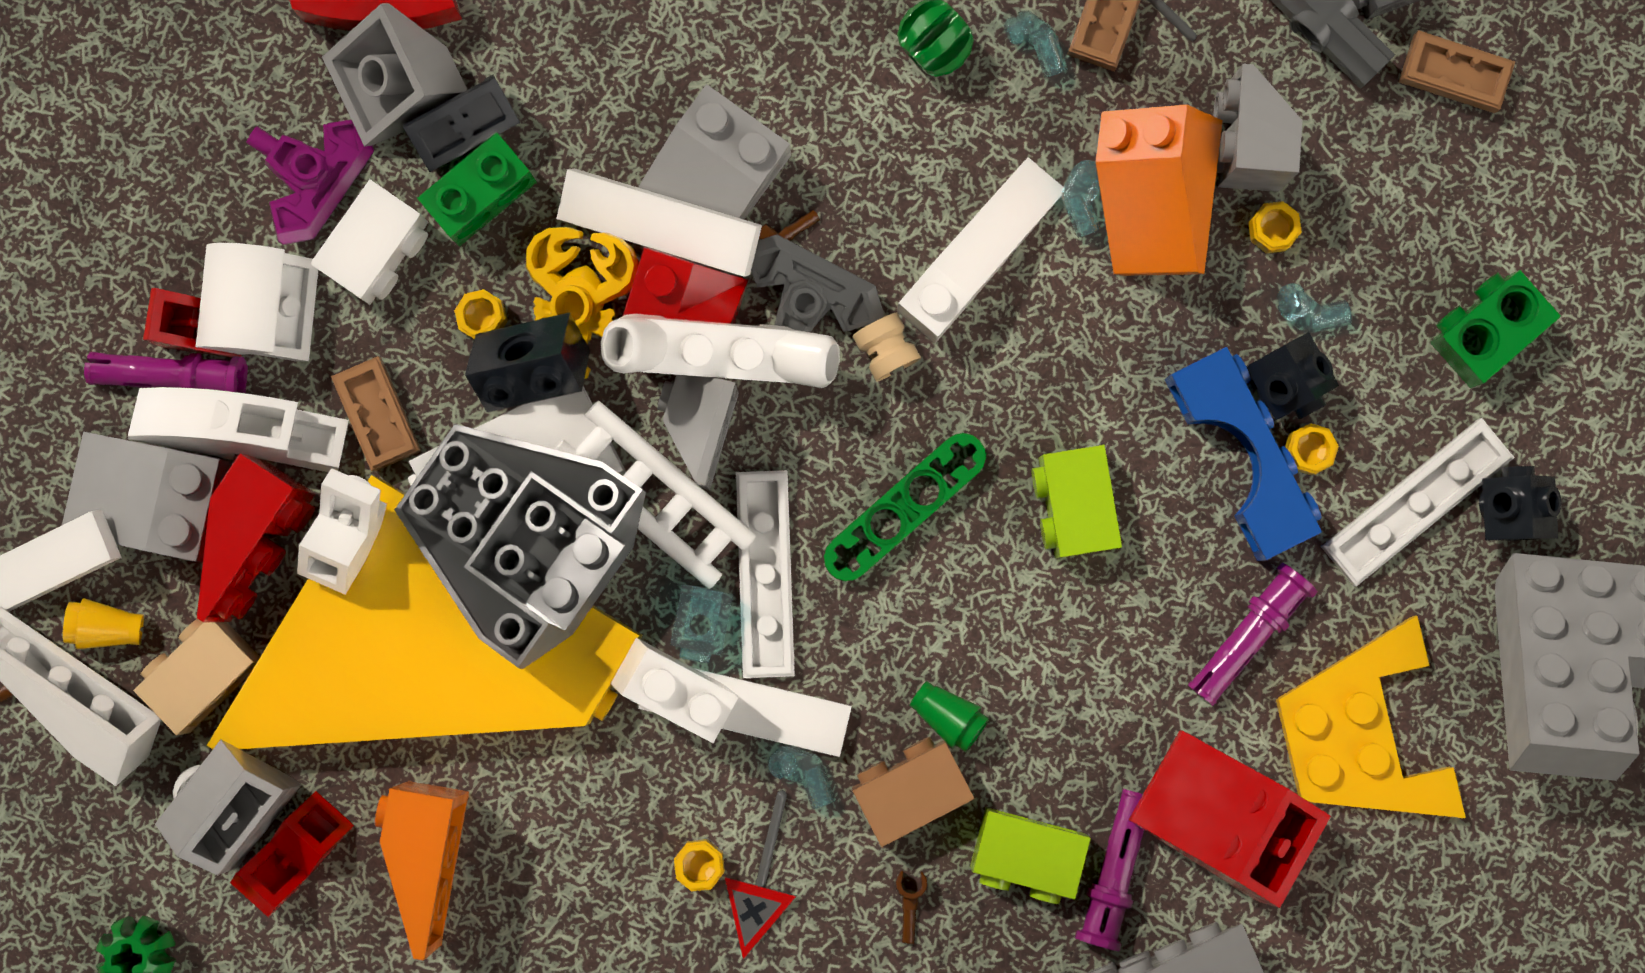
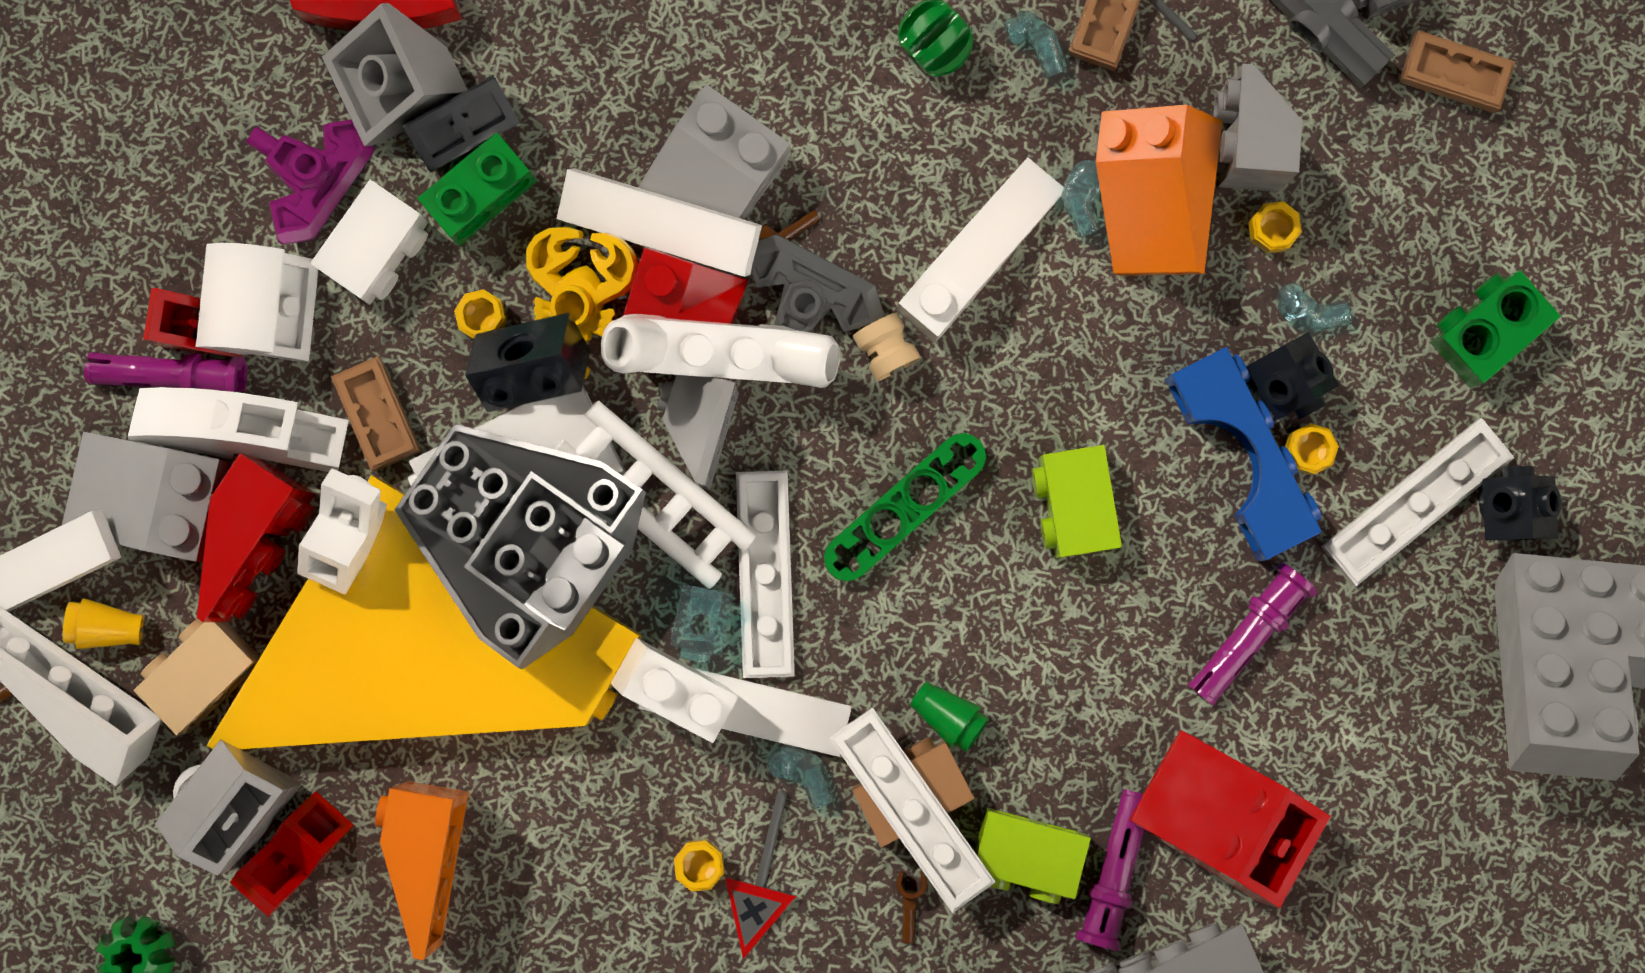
(912, 810): none -> white tile
(1344, 738): yellow wing -> none

